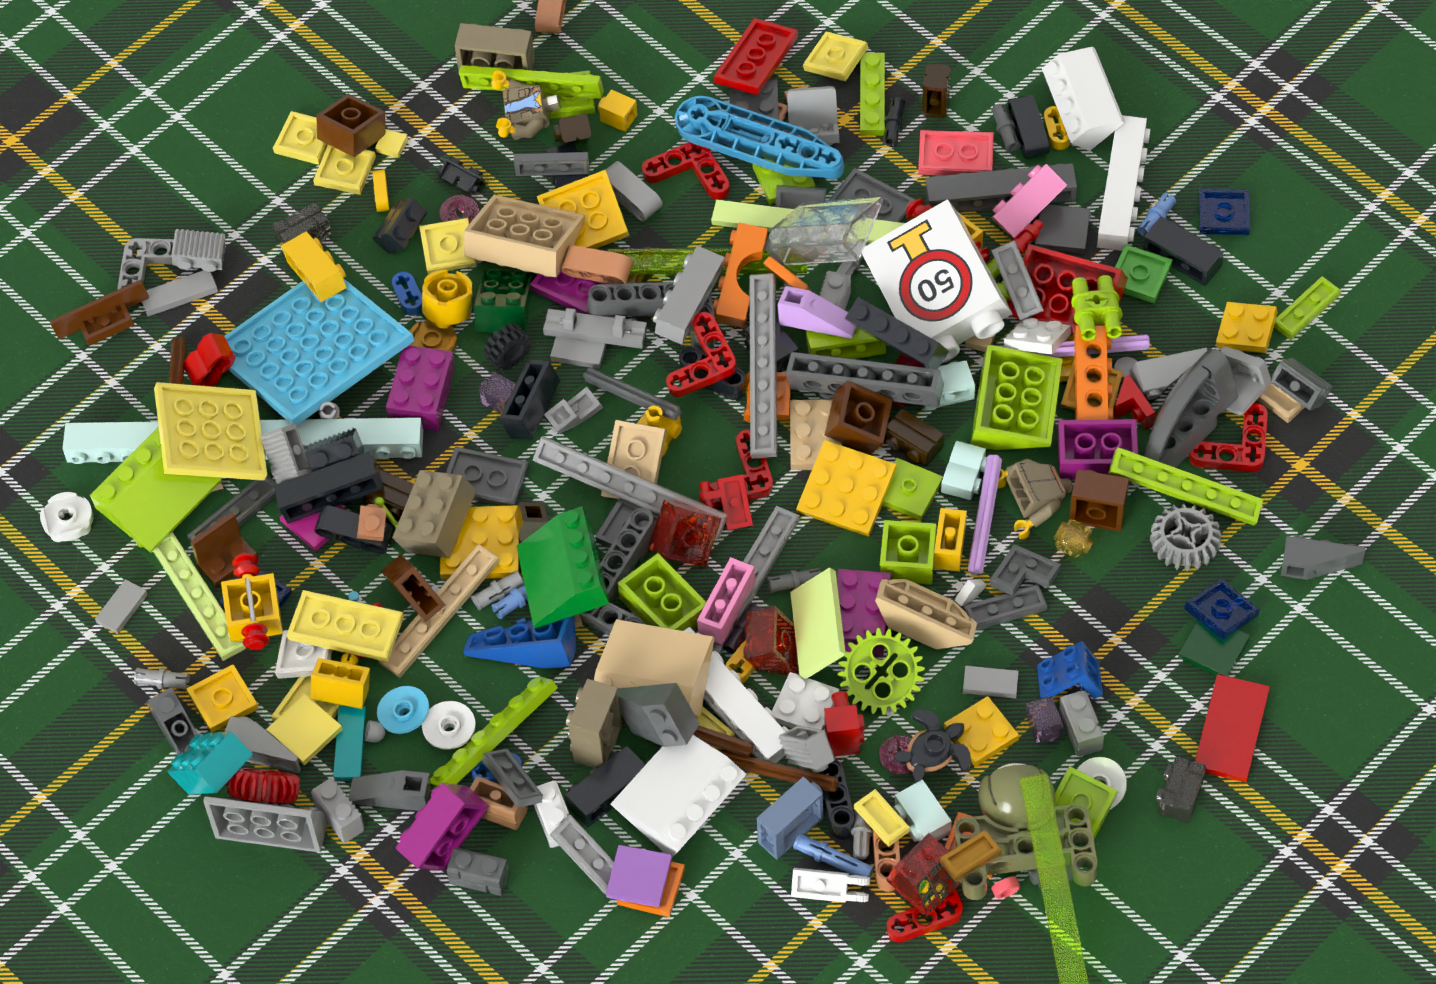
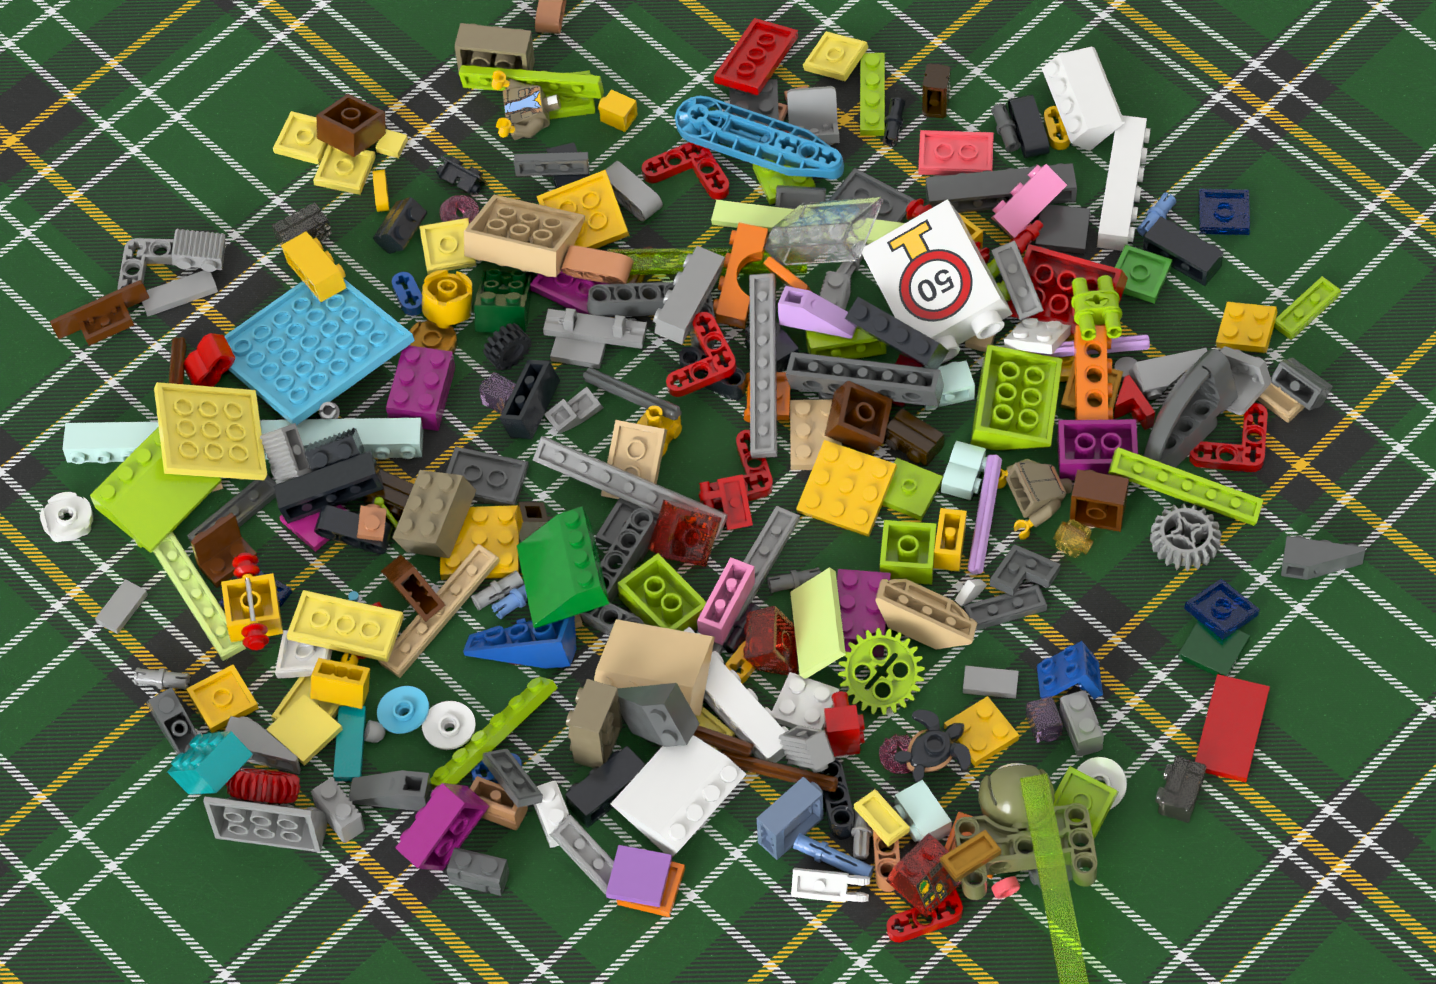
(572, 129): dark brown brick -> none

